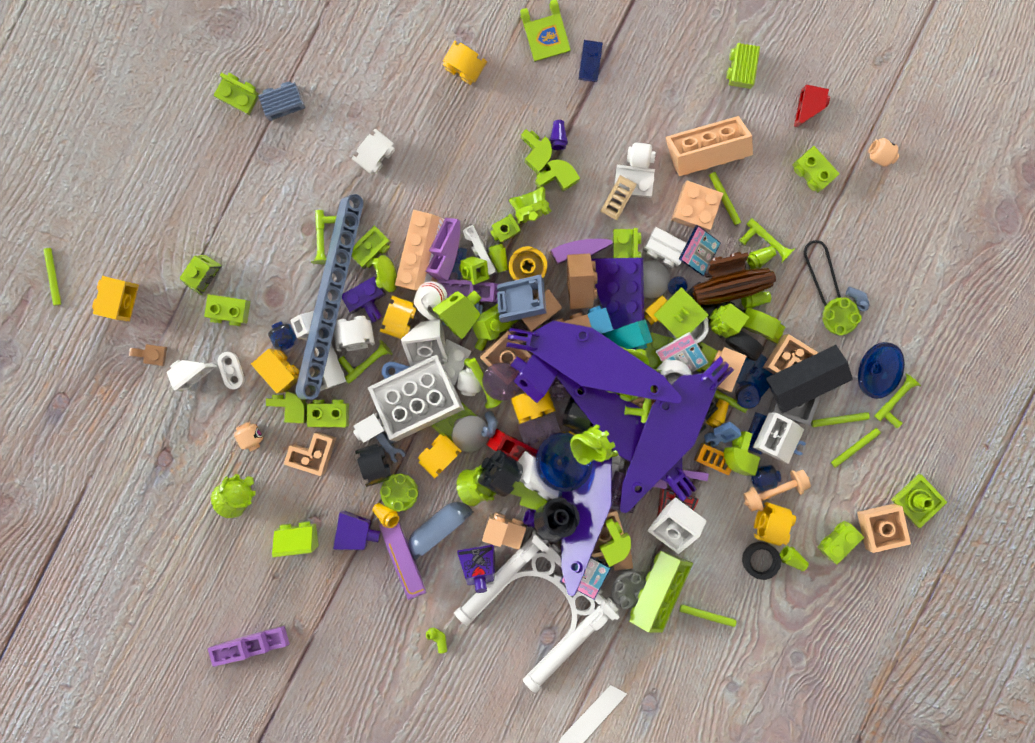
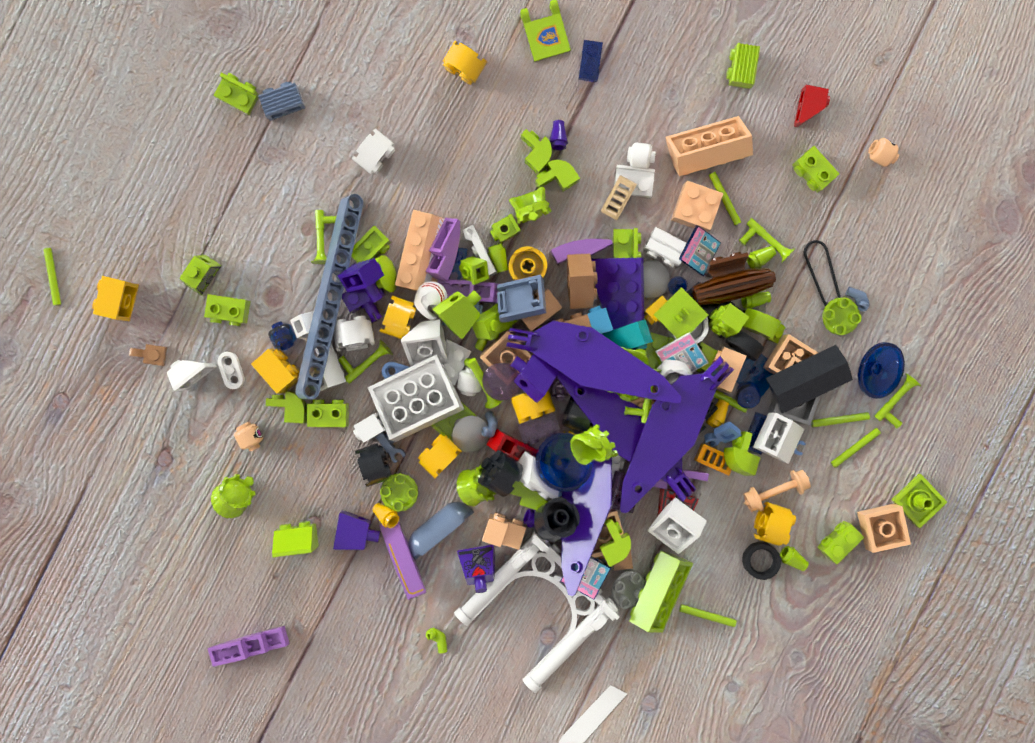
(313, 459): light nougat brick -> none
(362, 276): none -> dark purple brick
(766, 478): clear blue head -> none

